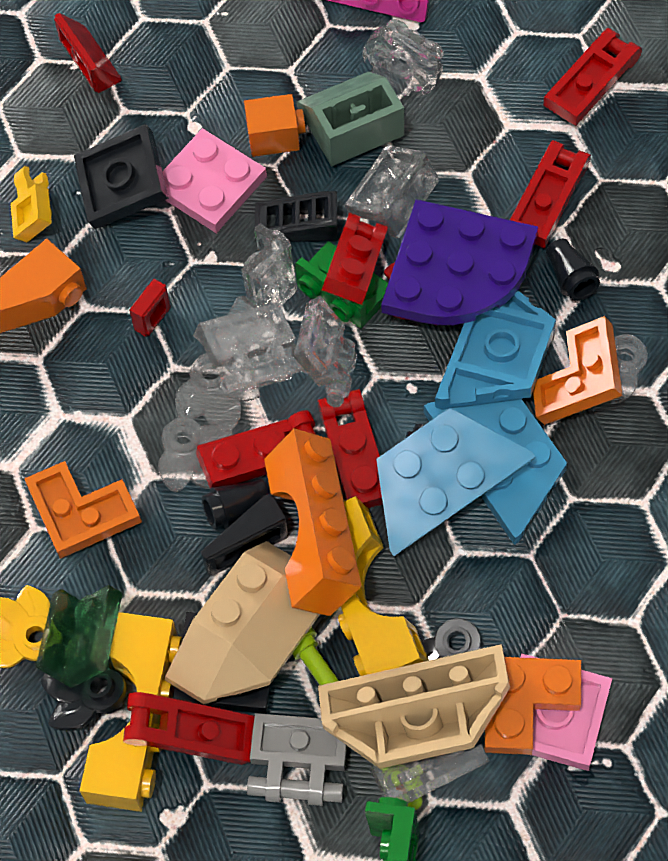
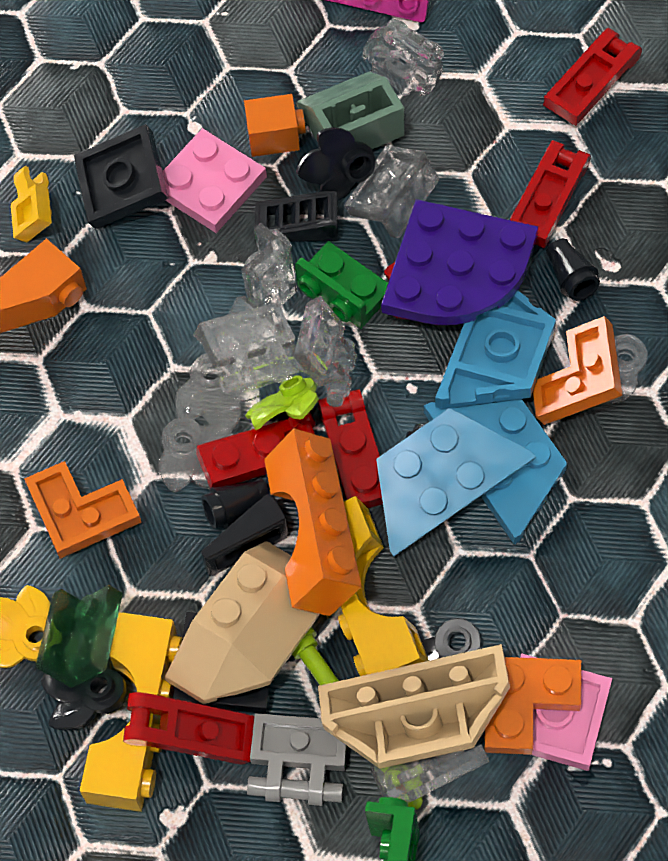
(86, 53): red slope -> none
(150, 308): red tile -> none
(295, 398): none -> lime plate
(332, 162): none -> black plate
(354, 259): red plate -> none

